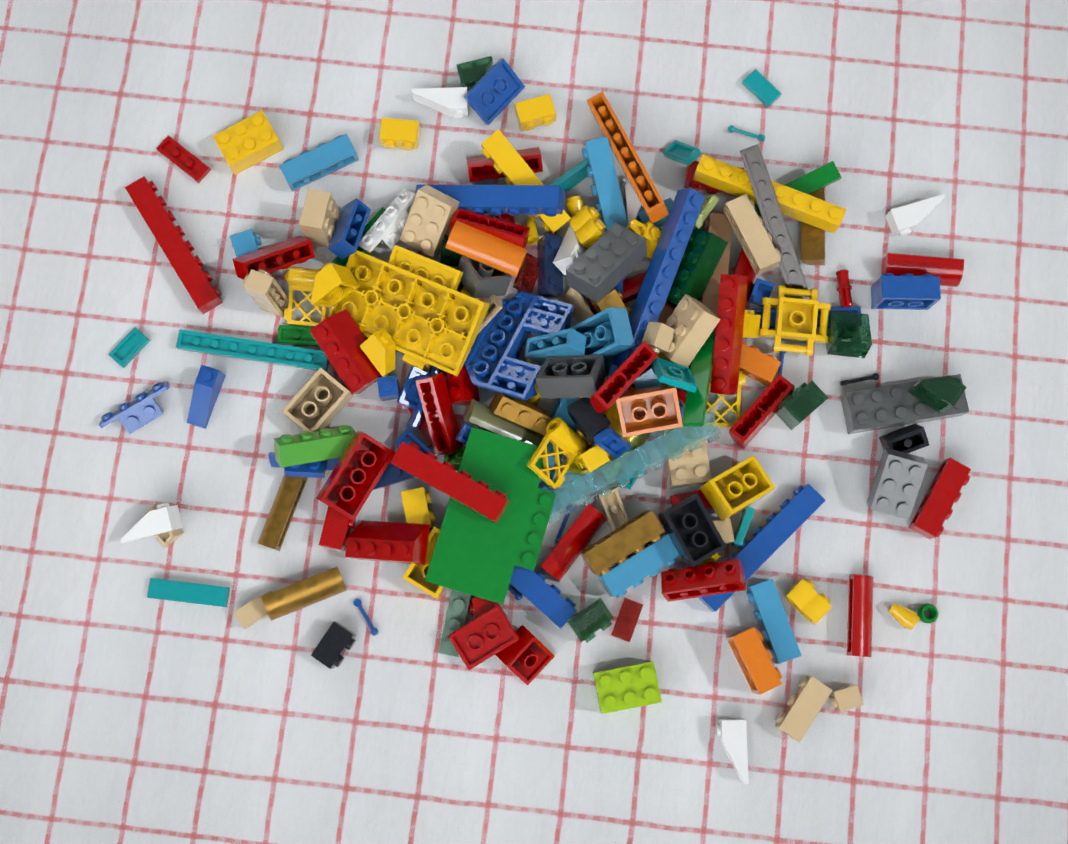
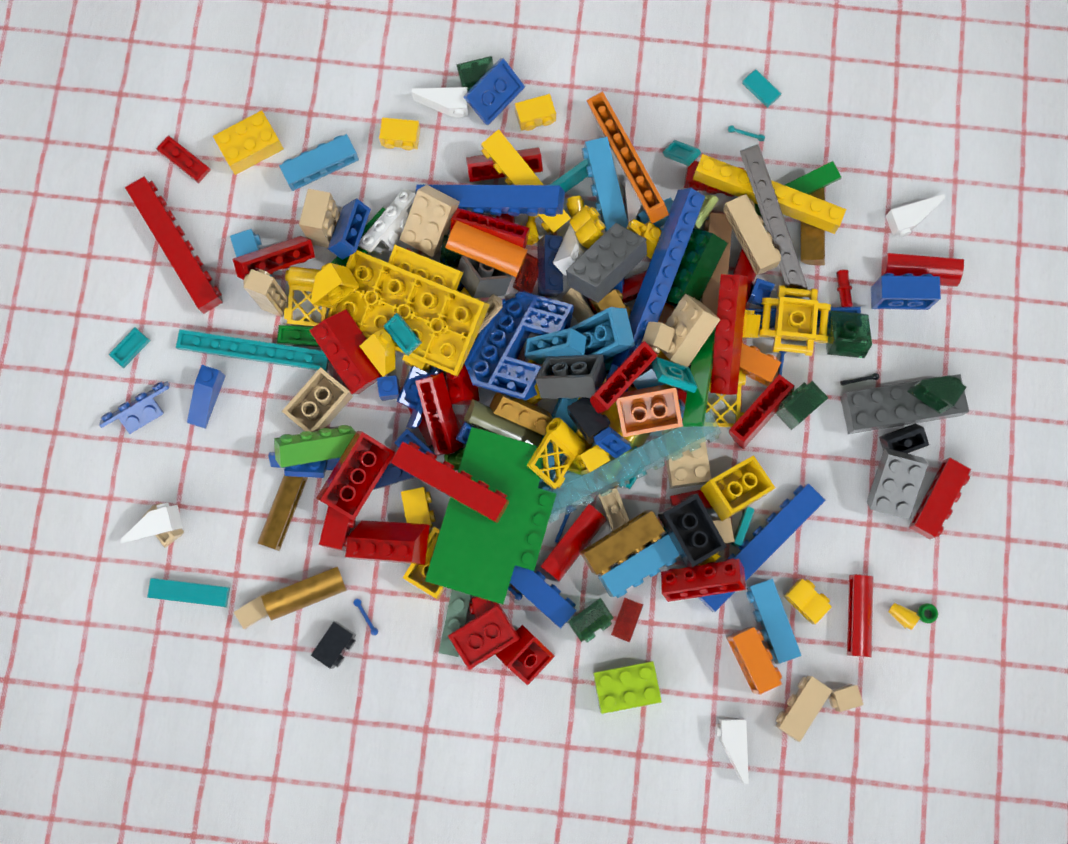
(402, 334): none -> teal tile

